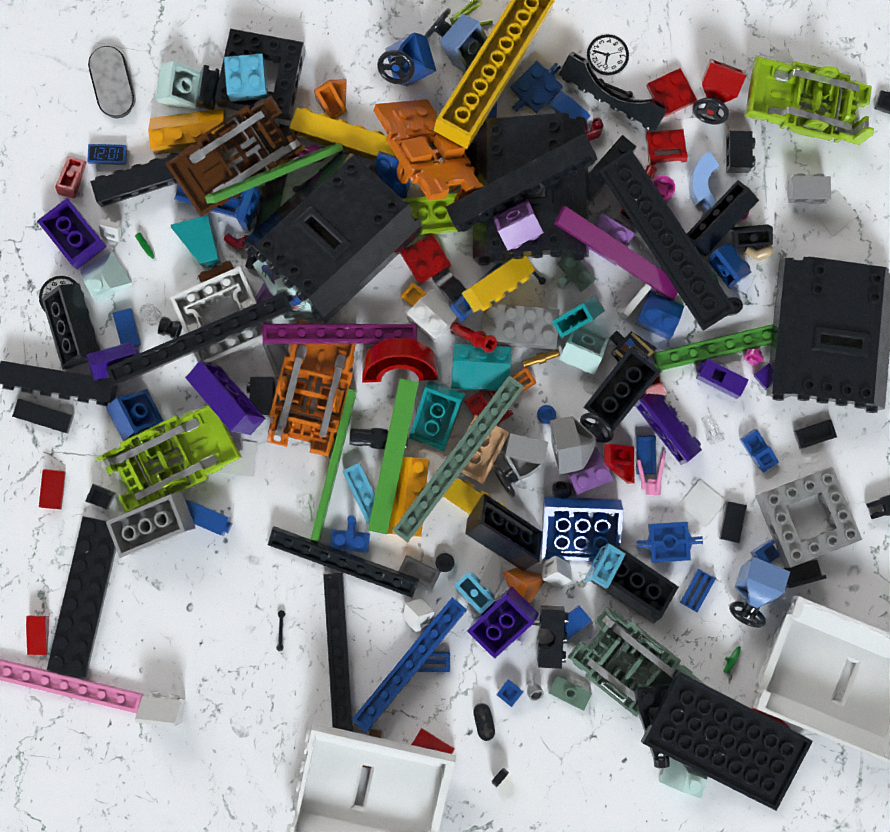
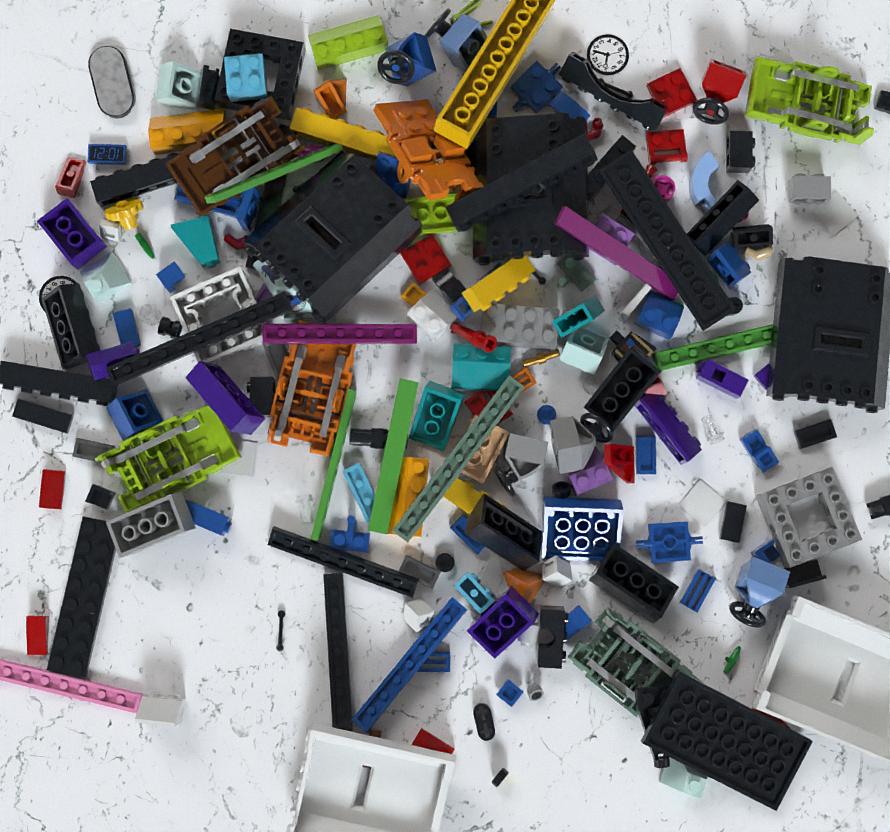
(90, 449): none -> flat silver tile
(125, 212): none -> yellow plant
(171, 276): none -> blue panel
(215, 271): reddish brown piece -> none
(348, 42): none -> lime slope
(401, 354): red brick -> none
(459, 529): none -> blue tile
(518, 225): slope -> none
(570, 692): sand green plate -> none
(605, 565): medium azure panel -> none
(653, 486): bright pink plant -> none
(753, 356): dark pink plate -> none

